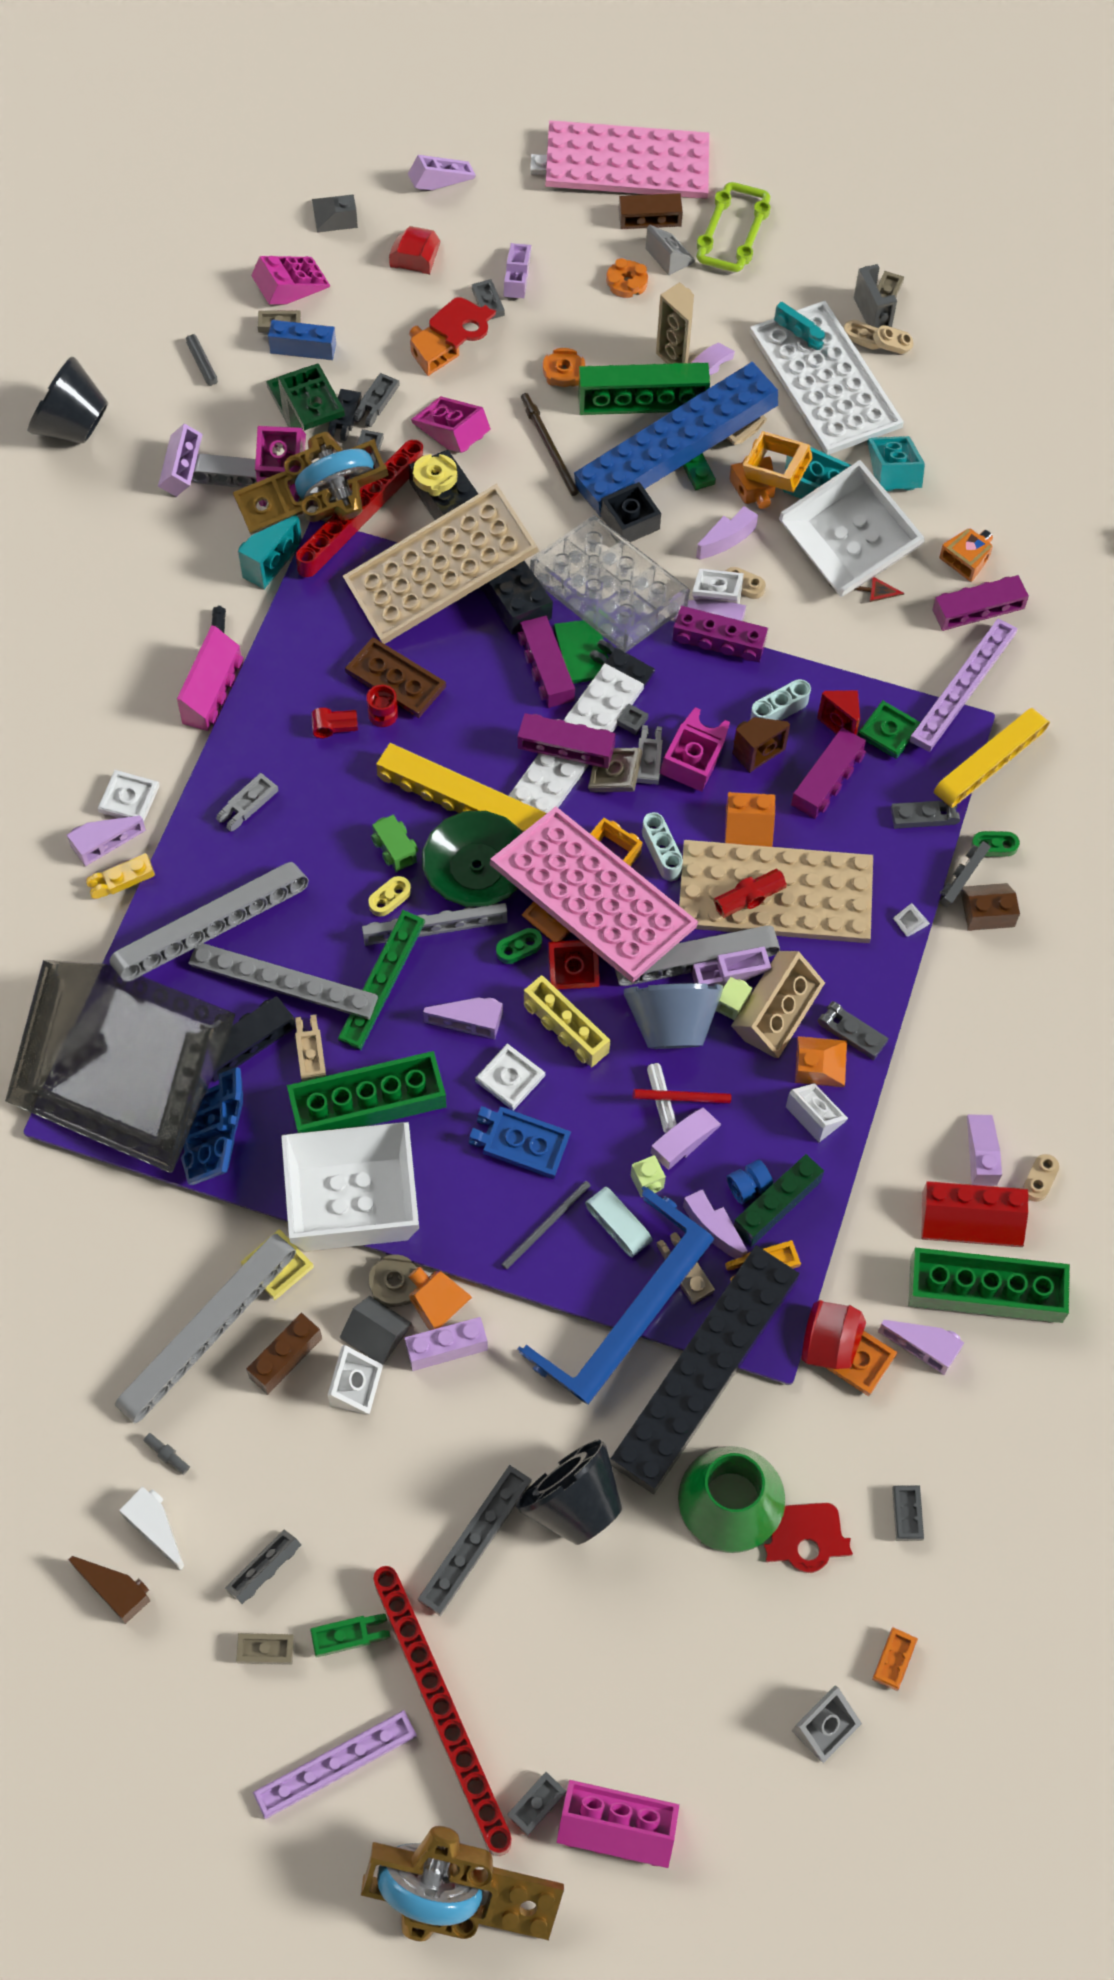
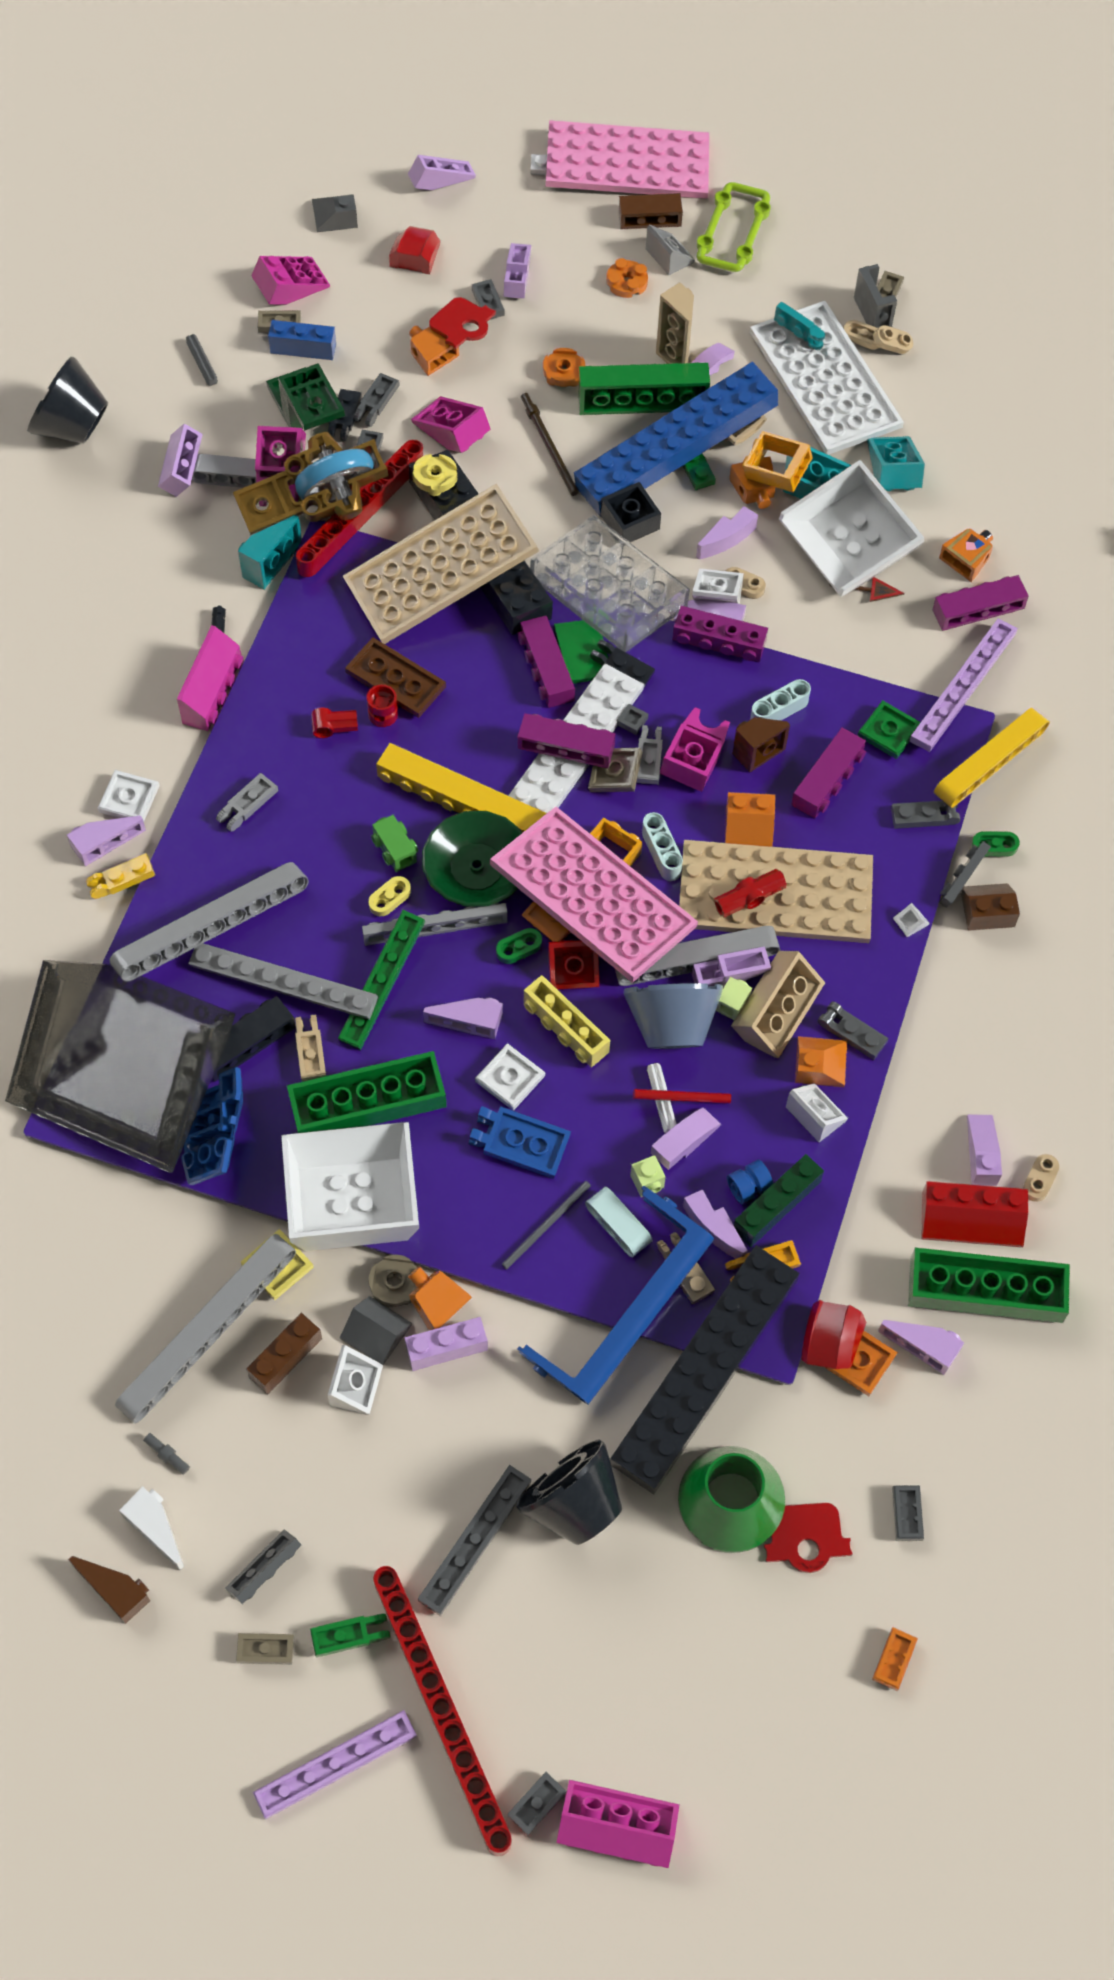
(442, 1890): pearl gold piece -> none
(827, 1725): light grey slope -> none
(840, 710): red slope -> none

